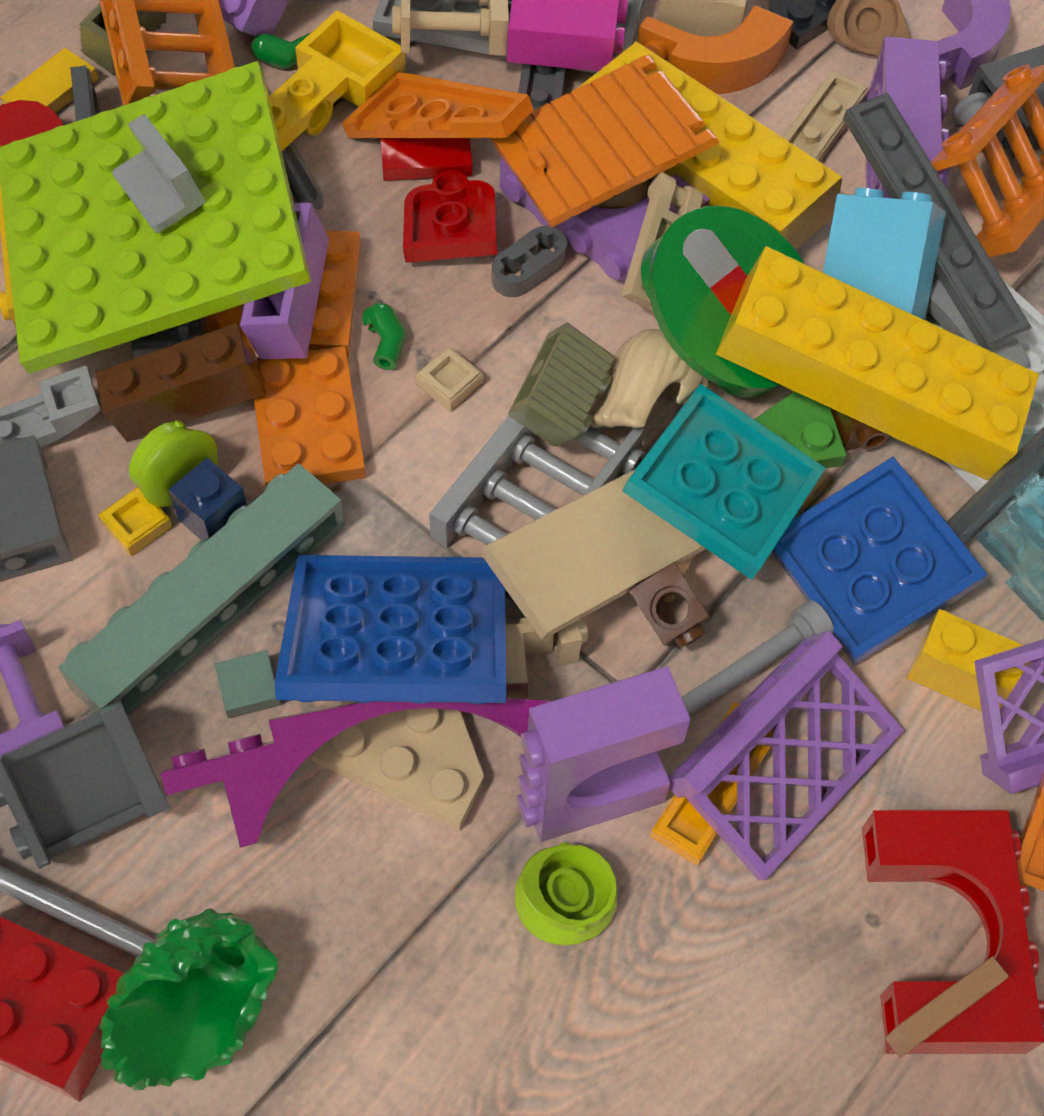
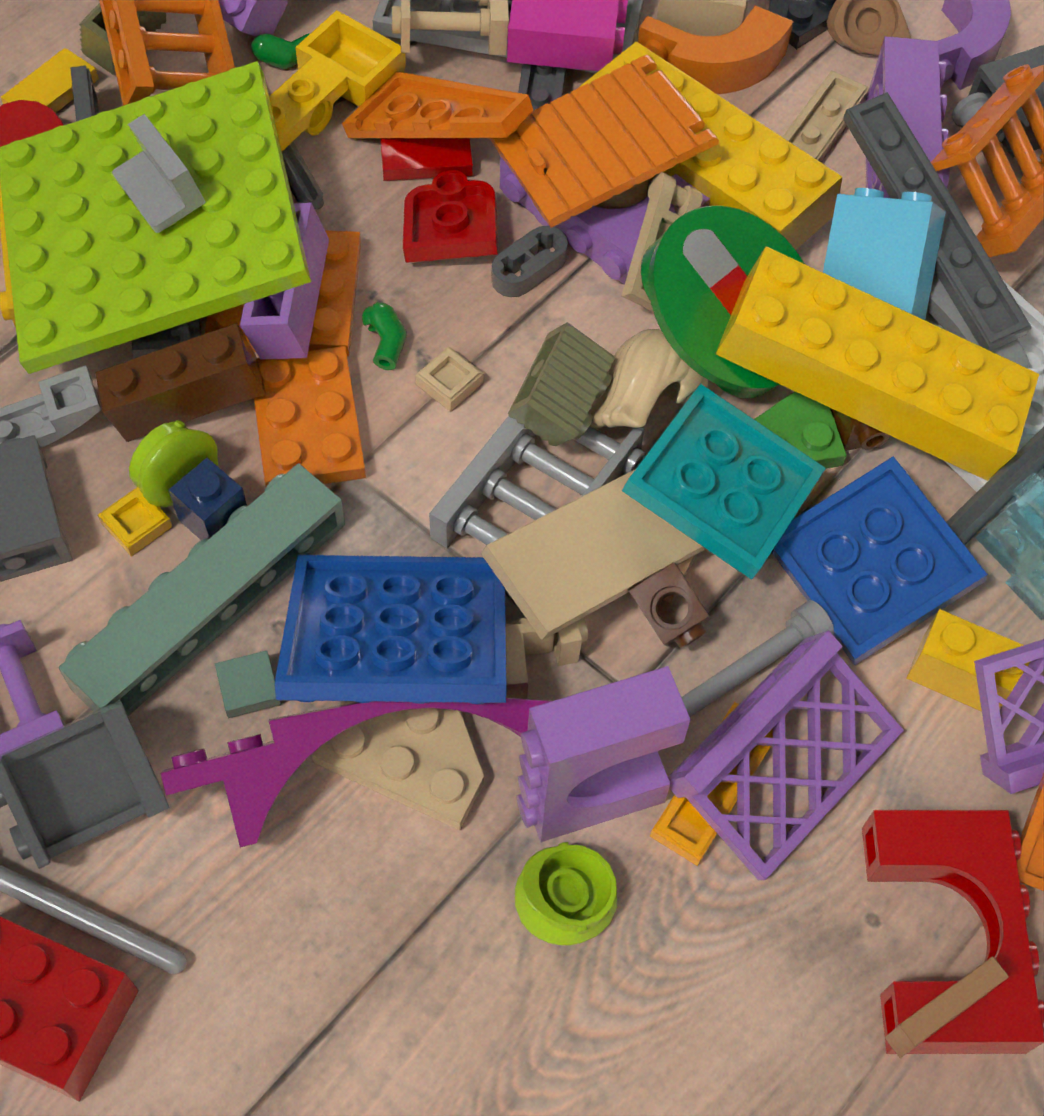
(186, 1001): green hair -> none

